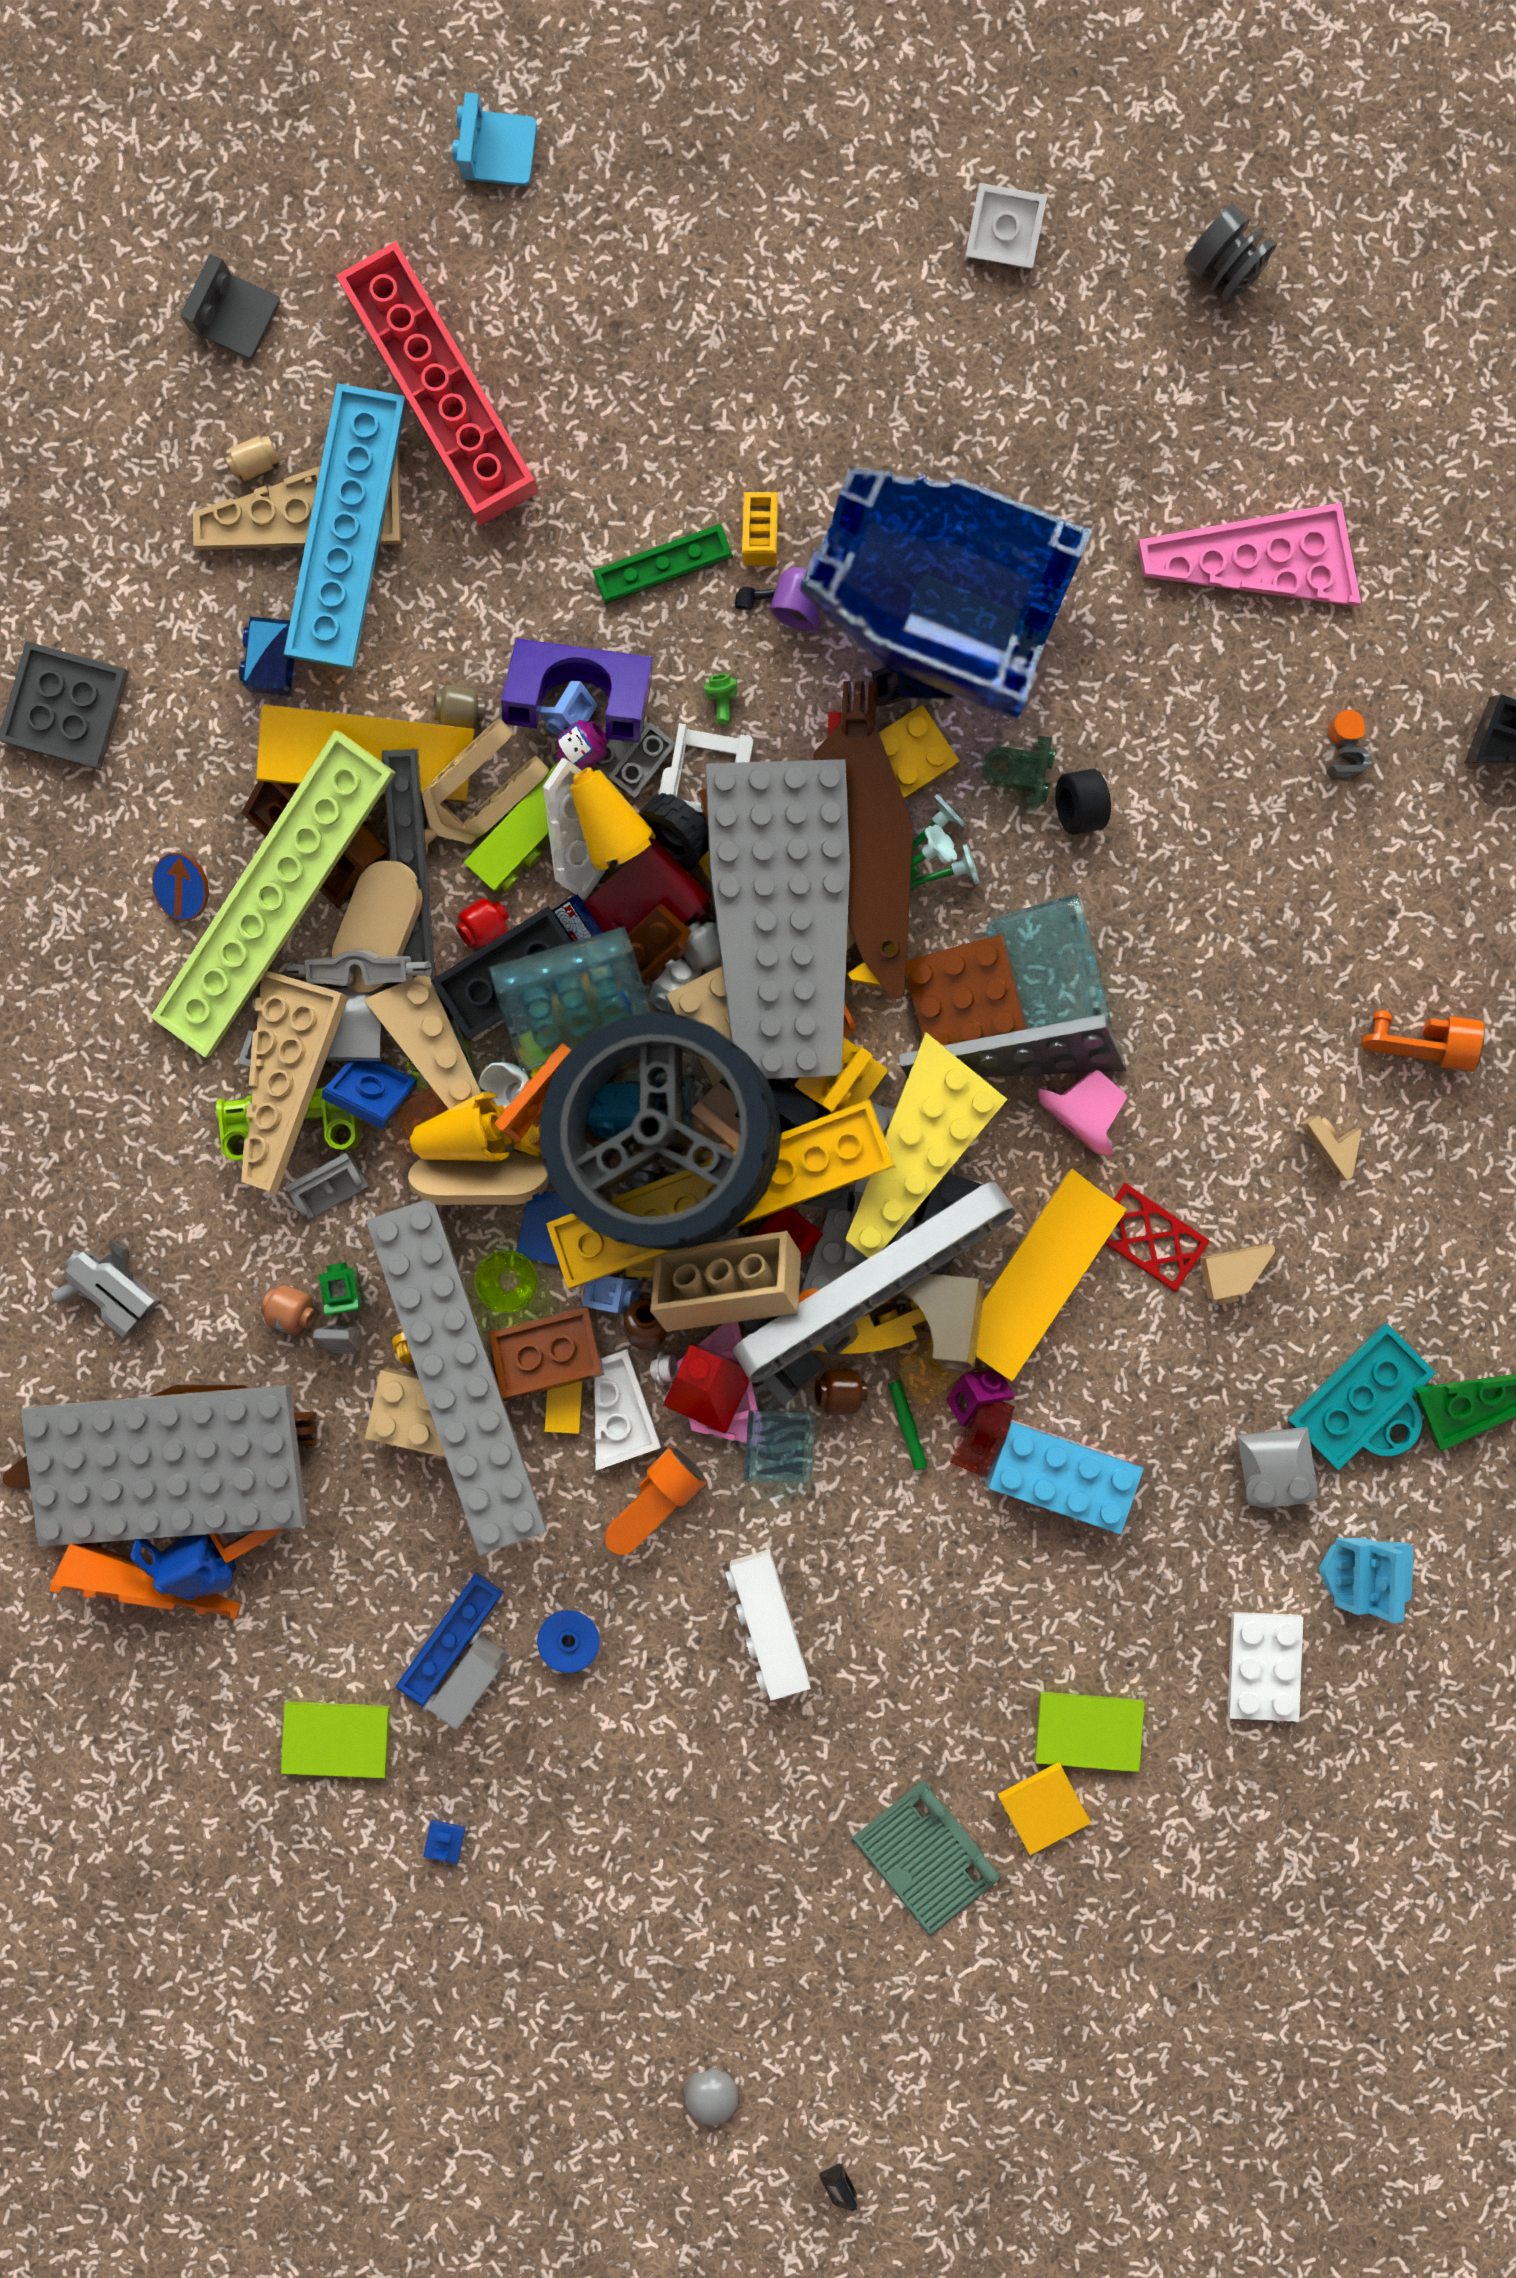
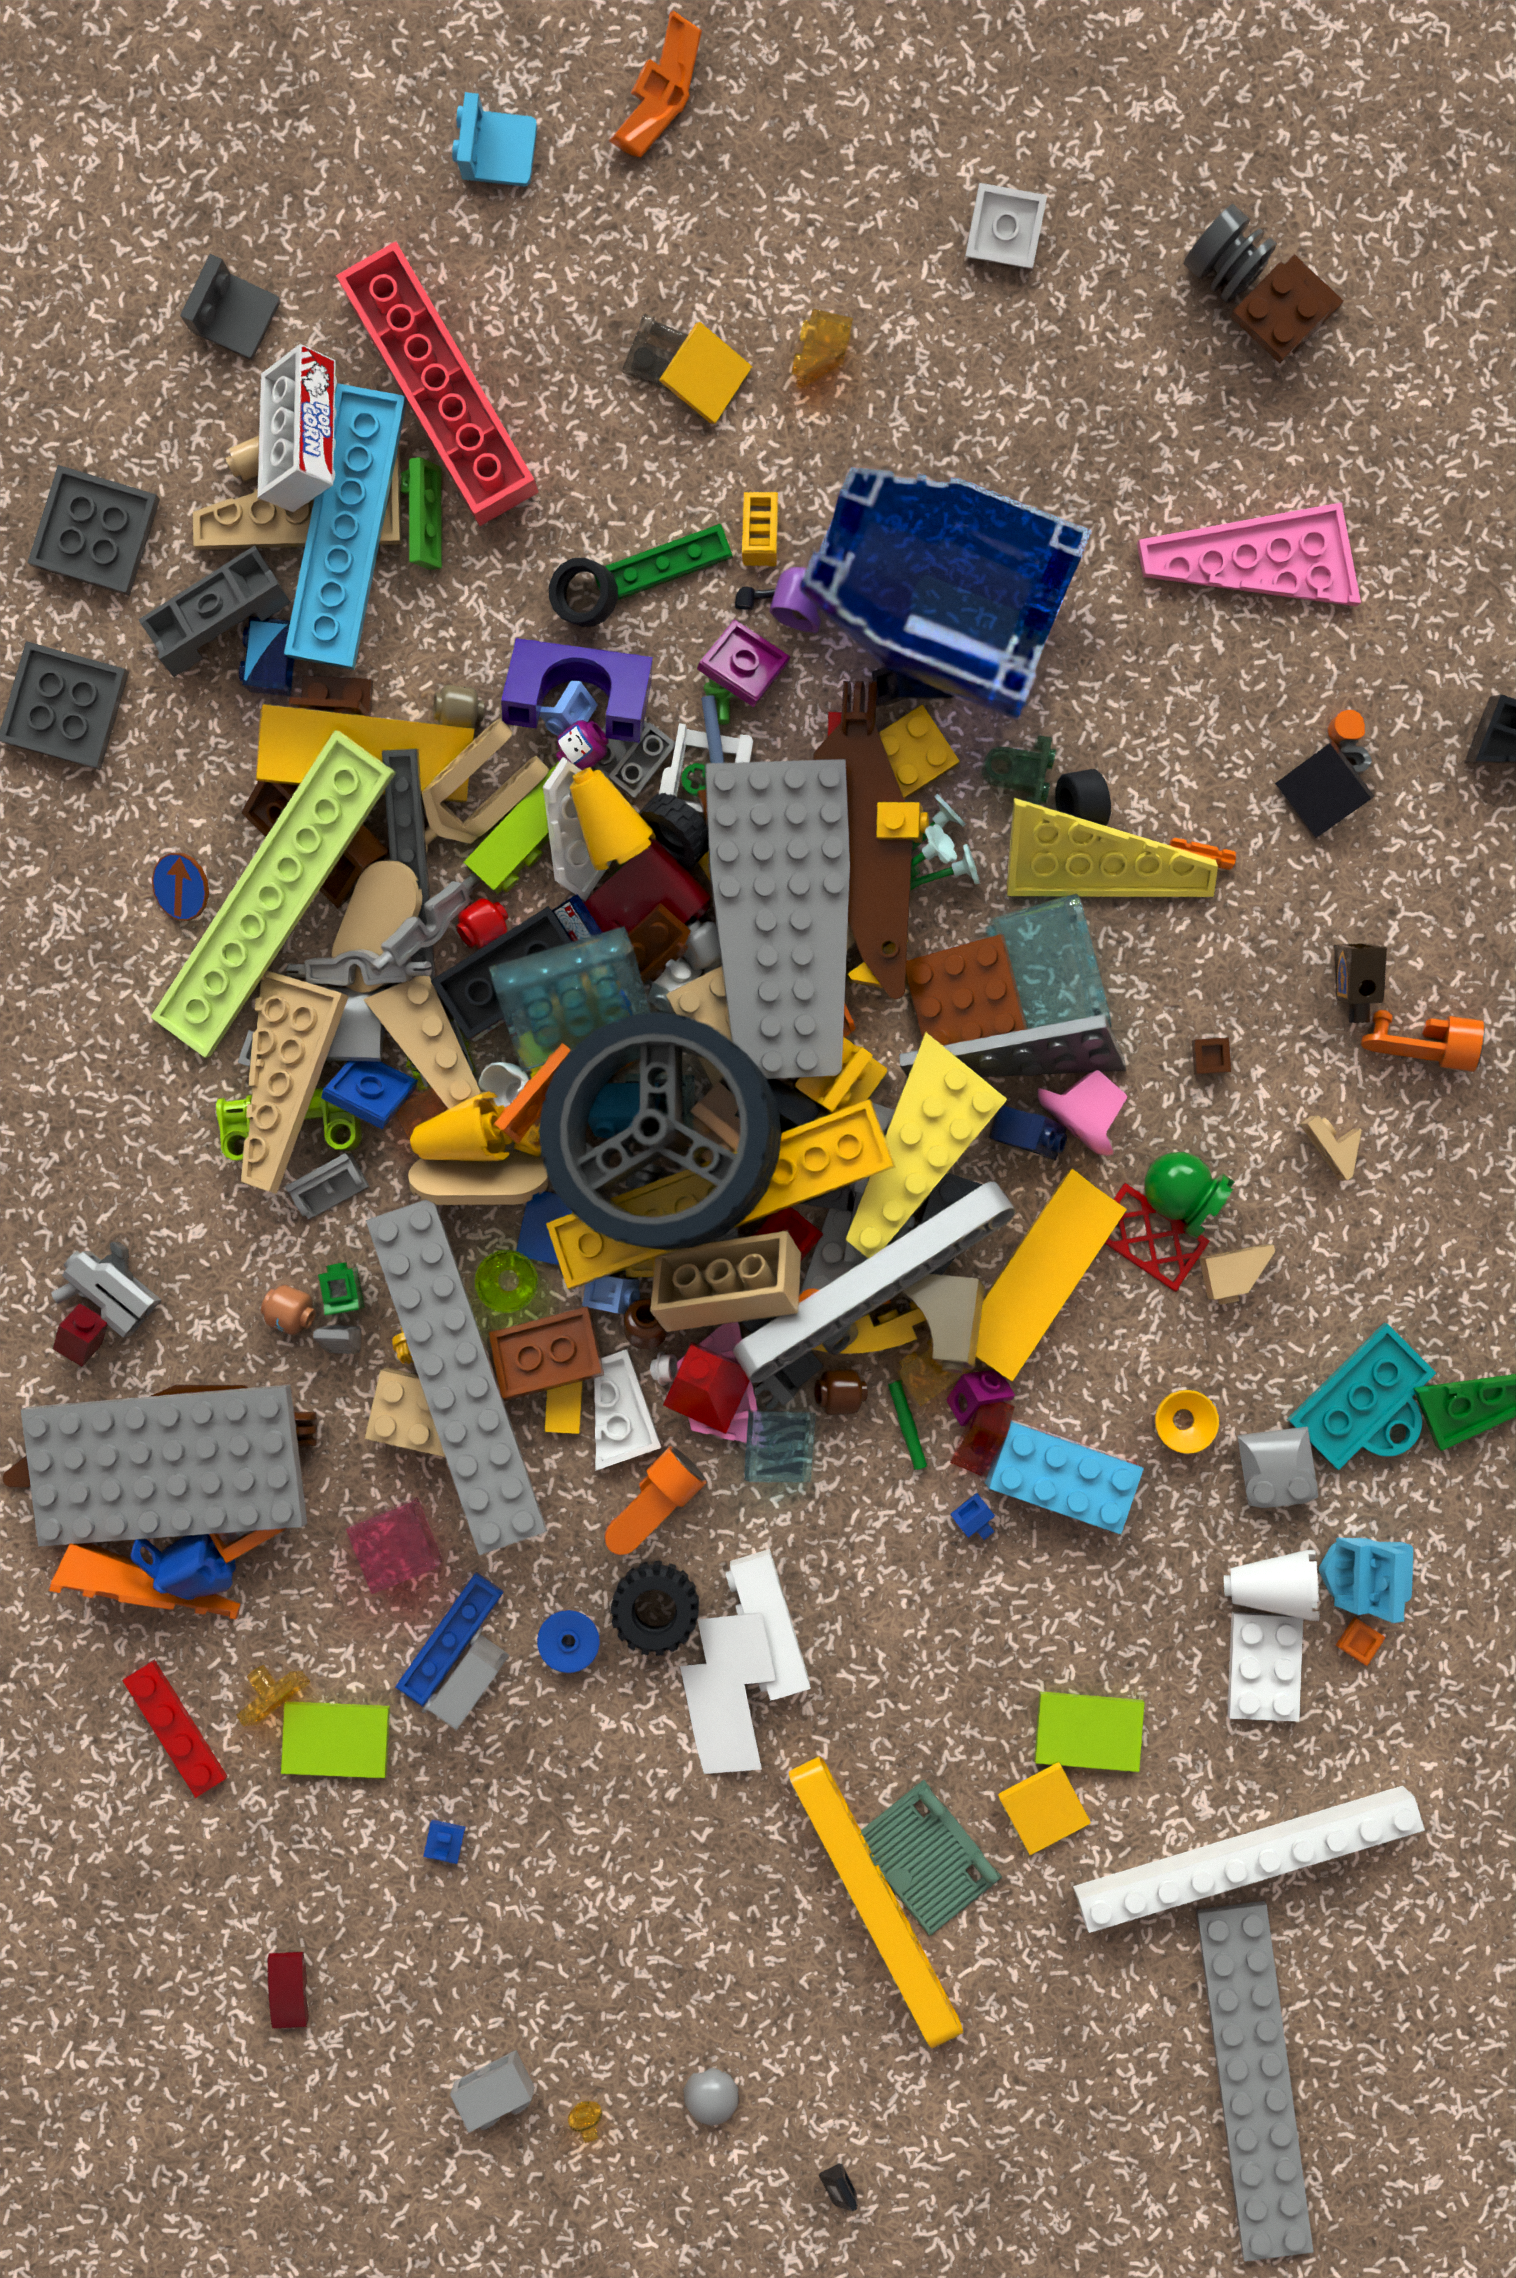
(80, 1335): none -> dark red brick
(93, 530): none -> dark grey plate
(175, 1728): none -> red plate
(212, 608): none -> dark grey piece
(270, 1694): none -> clear yellow tile
(287, 1990): none -> dark red slope
(297, 428): none -> white brick
(335, 695): none -> reddish brown bracket
(394, 1545): none -> clear pink container
(413, 932): none -> light grey piece
(423, 486): none -> bright green hinge
(493, 2092): none -> light grey brick
(558, 592): none -> black tyre
(585, 2118): none -> clear yellow plate
(649, 361): none -> clear smoke plate
(649, 1637): none -> black tyre
(661, 88): none -> orange plate
(687, 785): none -> green bush
(705, 373): none -> yellow tile
(712, 729): none -> sand blue bar
(716, 1693): none -> white sticker
(743, 663): none -> magenta tile
(824, 347): none -> clear yellow slope
(876, 1902): none -> yellow beam
(901, 821): none -> yellow bracket
(974, 1517): none -> blue tile
(1028, 1132): none -> dark blue pin
(1072, 855): none -> light yellow wing
(1183, 1188): none -> green tile
(1204, 1424): none -> yellow piece
(1211, 1055): none -> reddish brown plate
(1224, 858): none -> orange axle
(1248, 1858): none -> white brick
(1254, 2081): none -> light grey plate
(1277, 1585): none -> white cone
(1286, 308): none -> reddish brown bracket
(1324, 789): none -> black tile
(1358, 965): none -> dark brown torso
(1360, 1641): none -> orange tile

